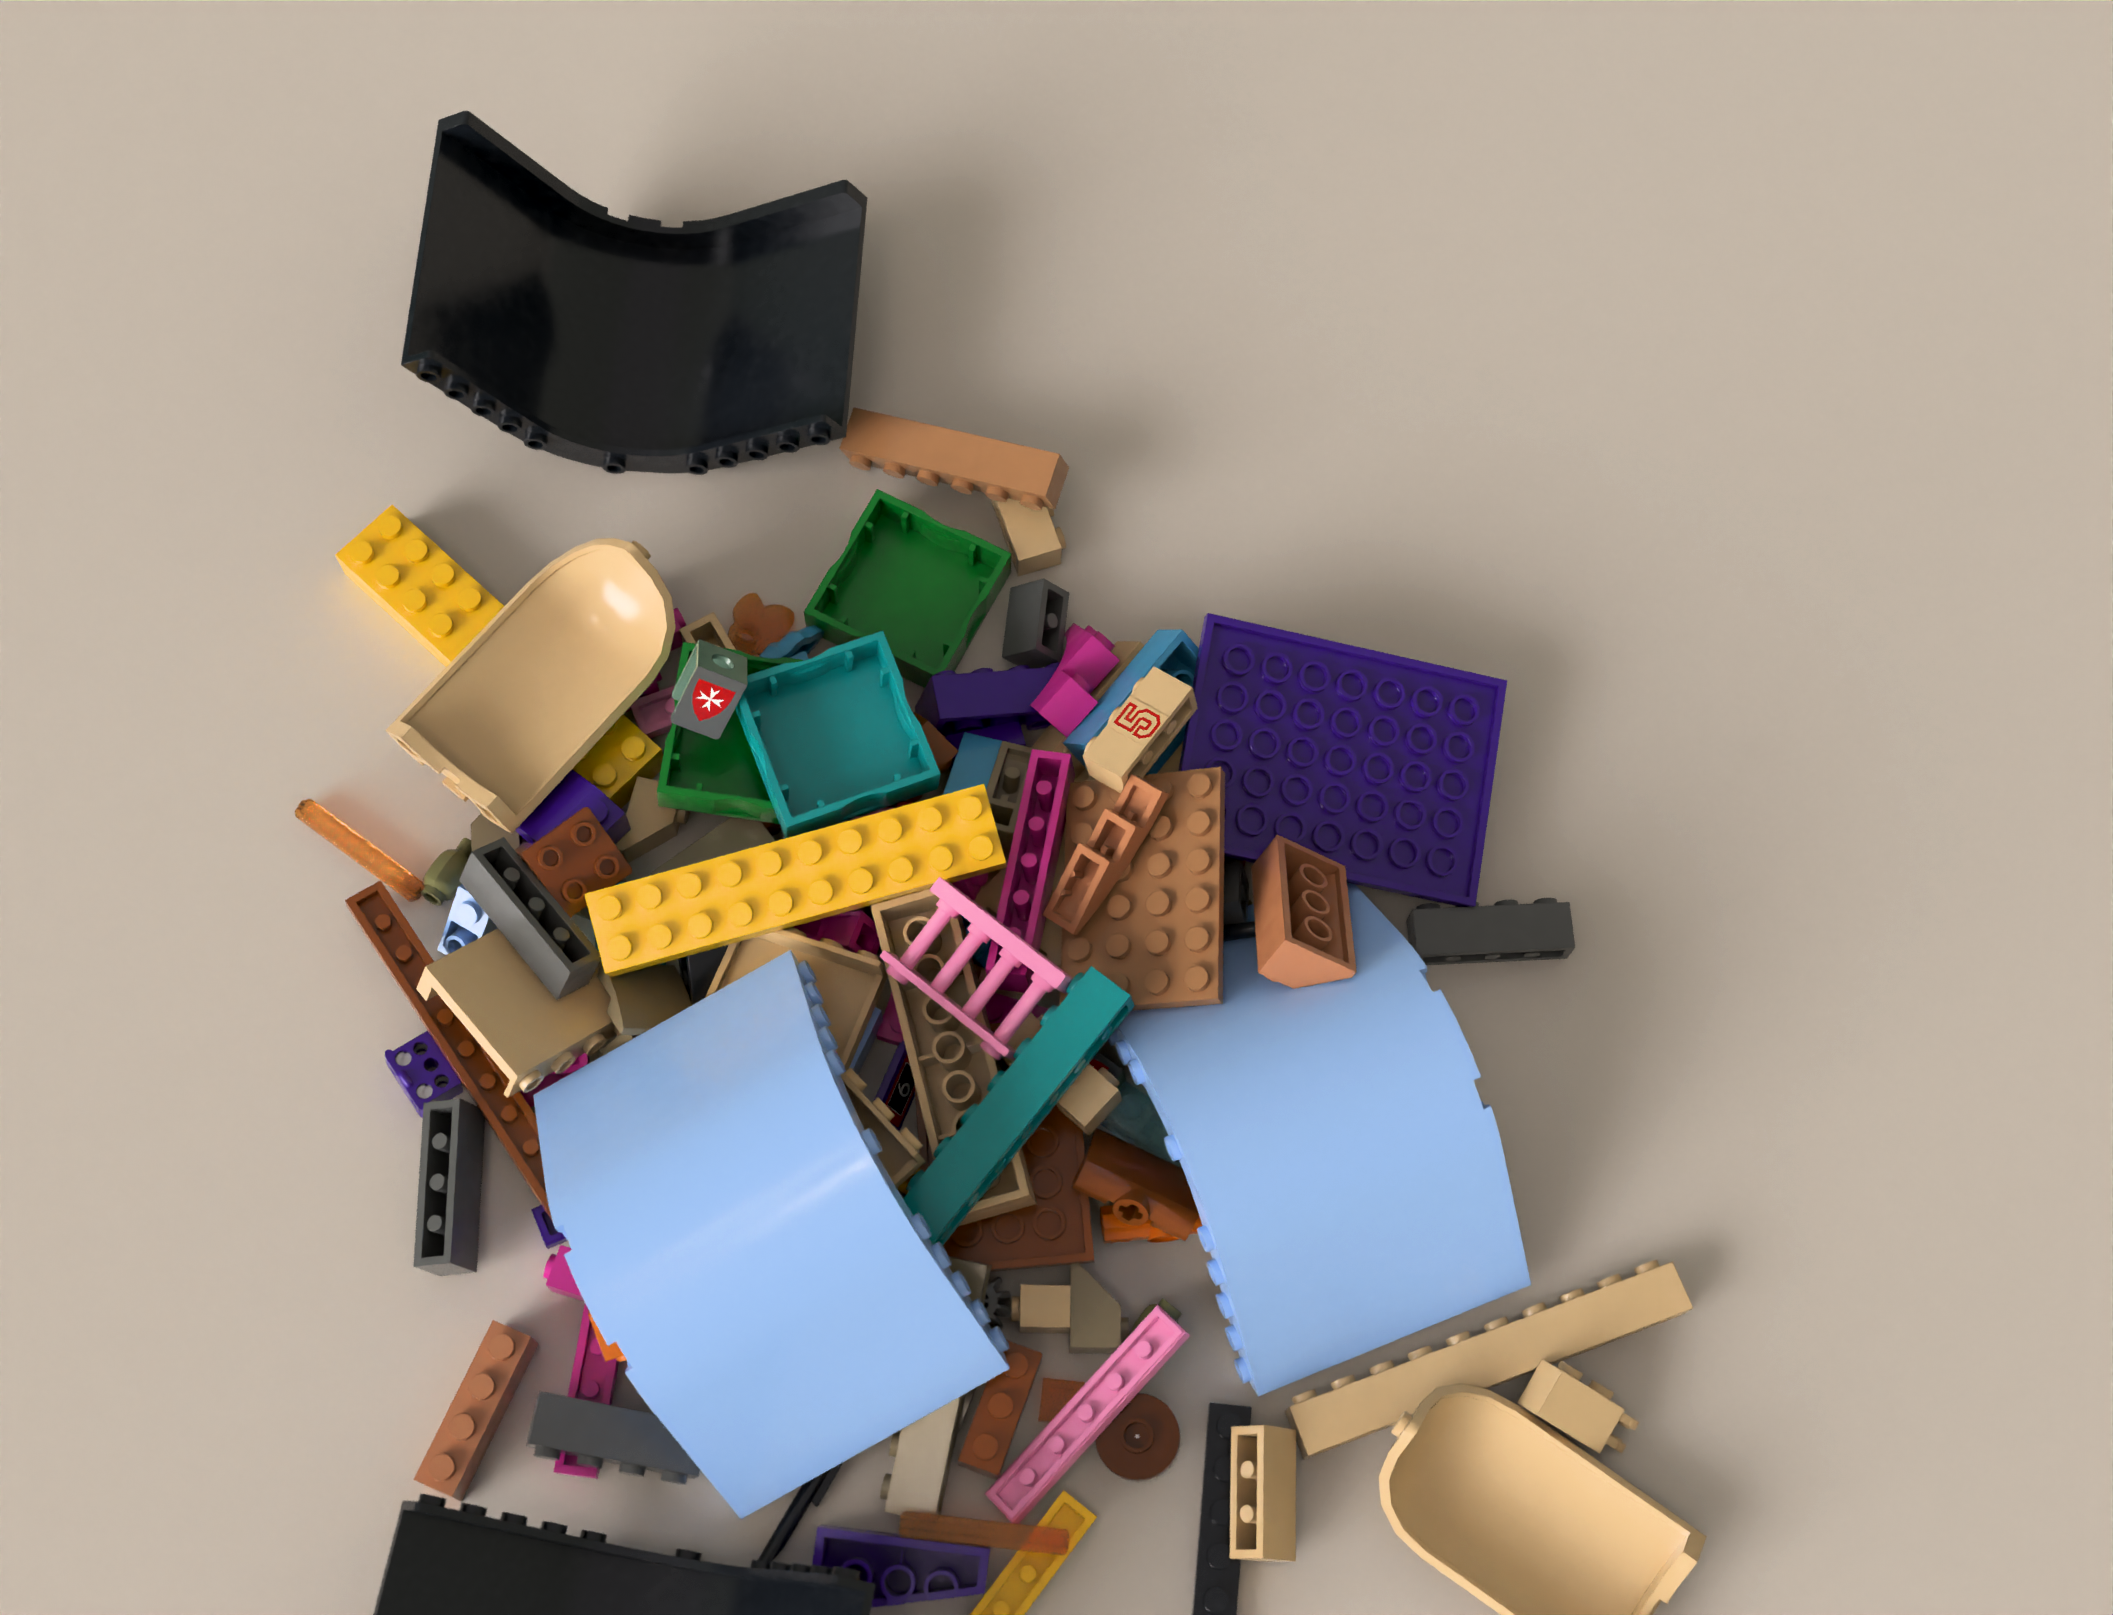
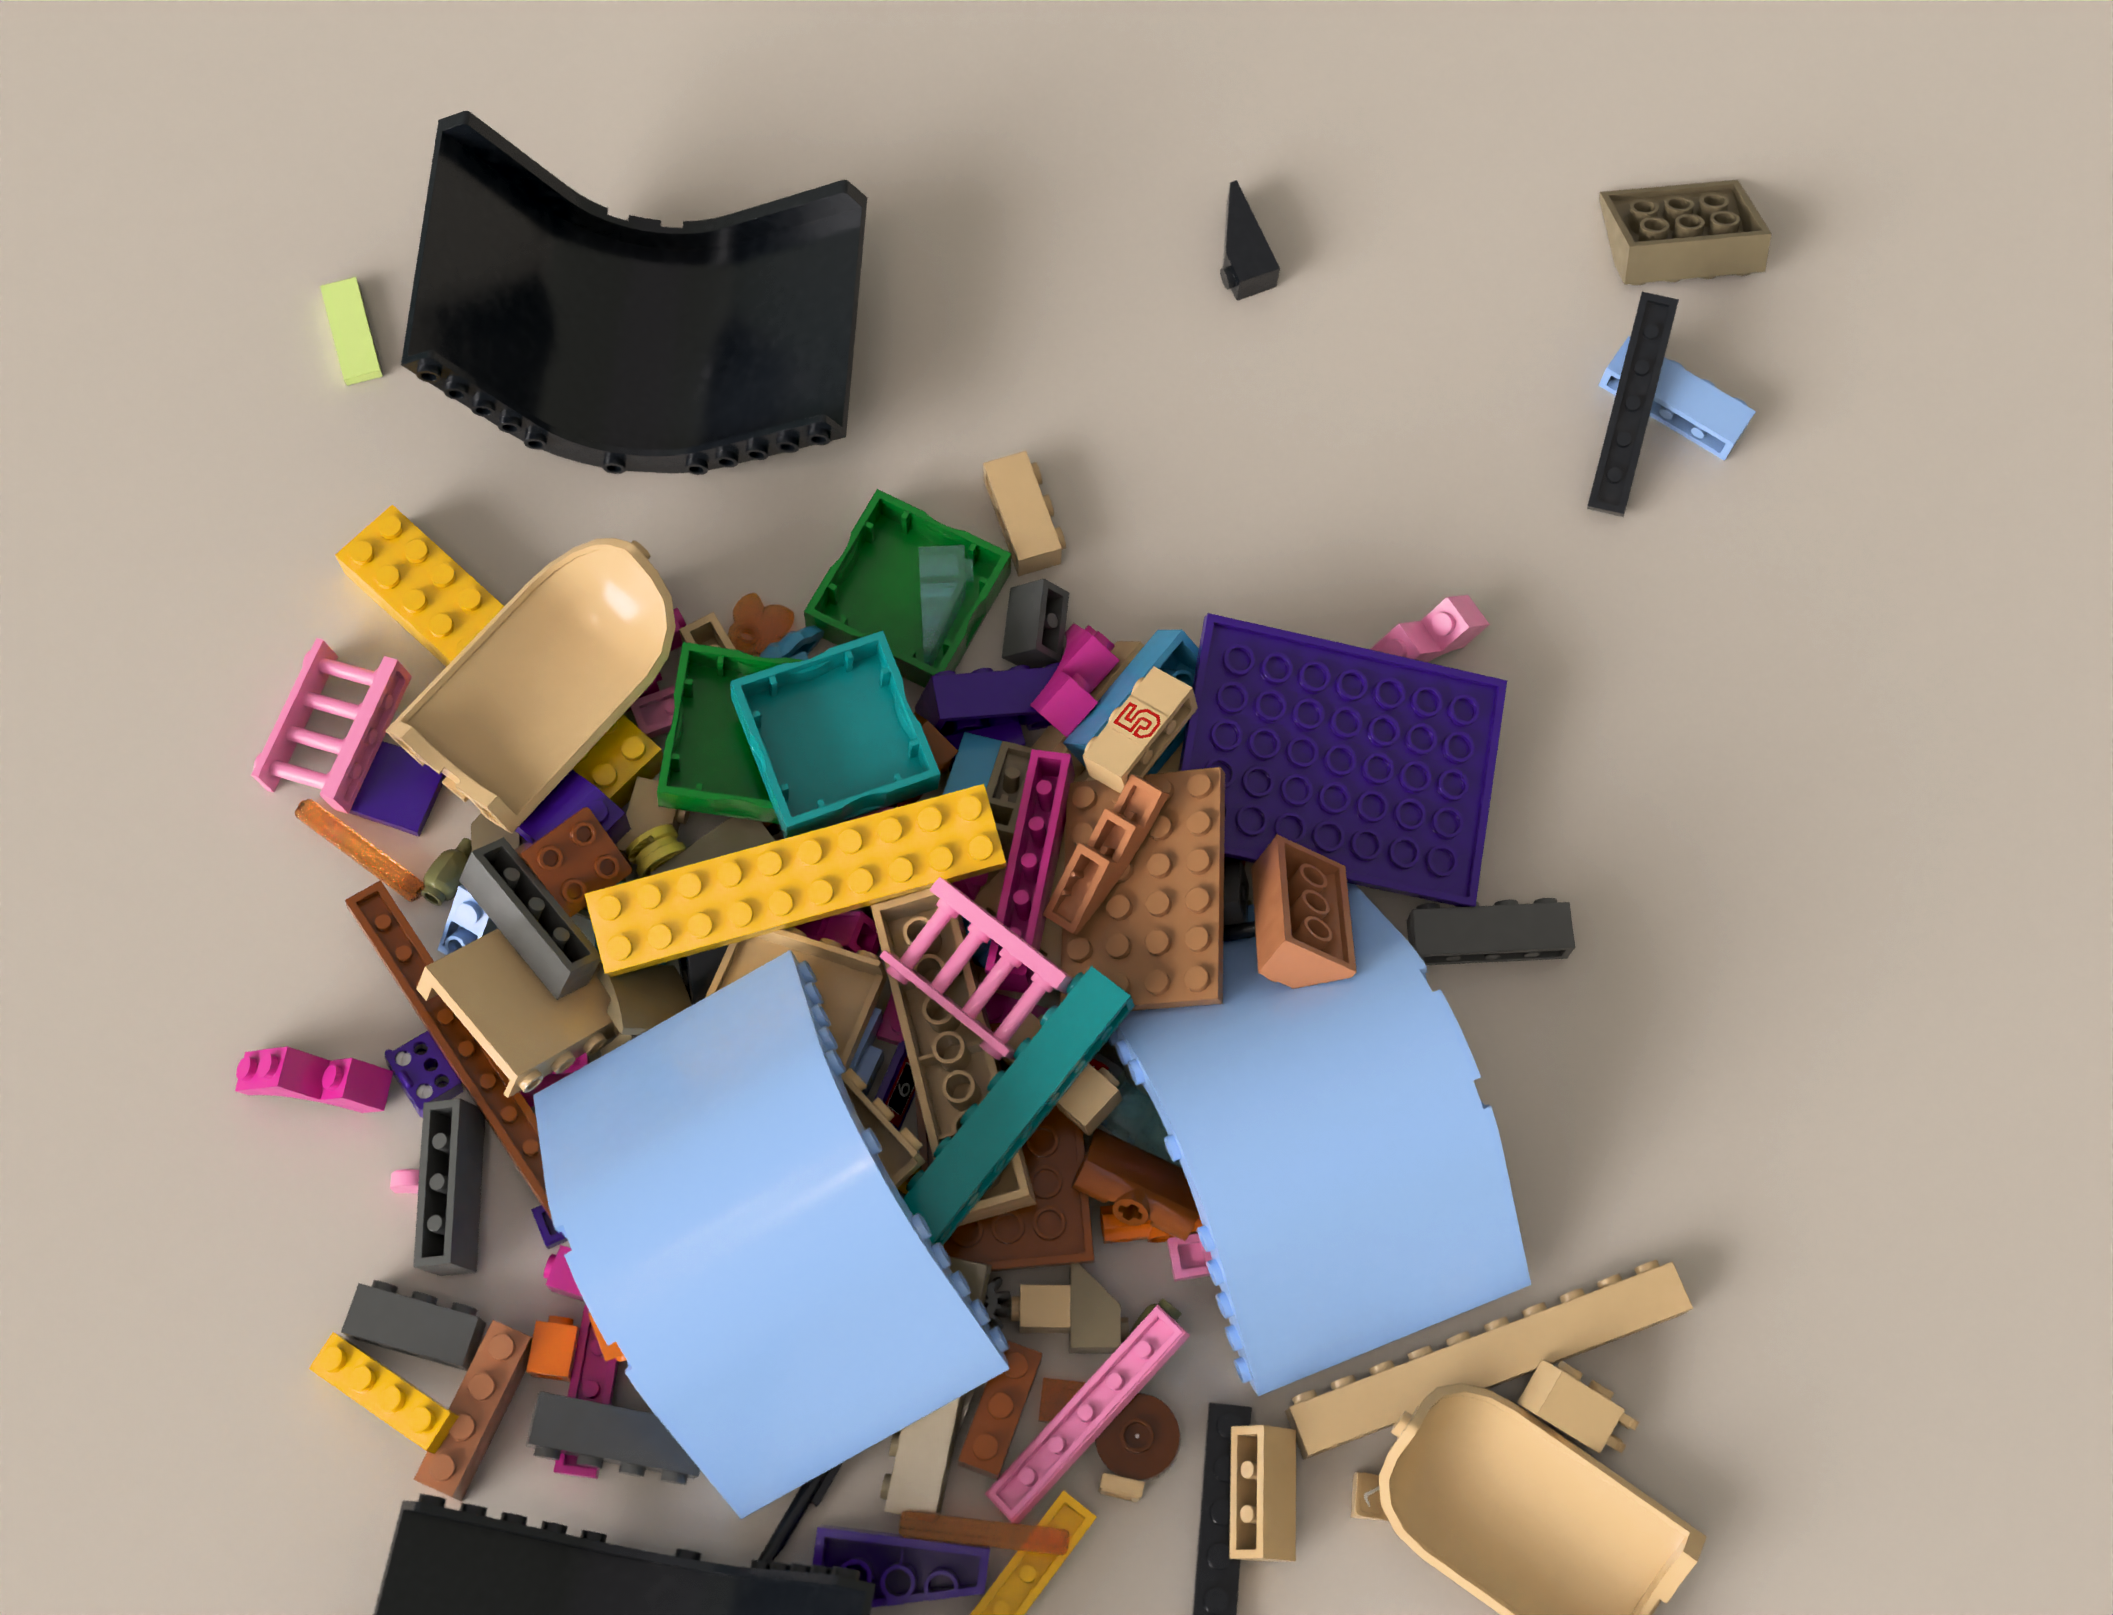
(304, 1076): none -> dark pink arch
(351, 331): none -> yellowish green tile
(354, 751): none -> bright pink fence
(384, 1393): none -> yellow plate
(398, 791): none -> dark purple tile
(405, 1181): none -> bright pink tile
(414, 1325): none -> dark grey brick
(553, 1349): none -> orange brick
(654, 849): none -> light yellow wheel
(709, 689): piece -> none
(870, 1066): none -> light blue tile
(942, 593): none -> clear light blue slope
(955, 459): medium nougat brick -> none
(1121, 1487): none -> tan tile
(1188, 1258): none -> bright pink plate
(1247, 258): none -> black slope
(1366, 1497): none -> tan slope
(1444, 629): none -> bright pink arch
(1632, 404): none -> black plate
(1684, 232): none -> dark tan slope
(1690, 405): none -> light blue brick

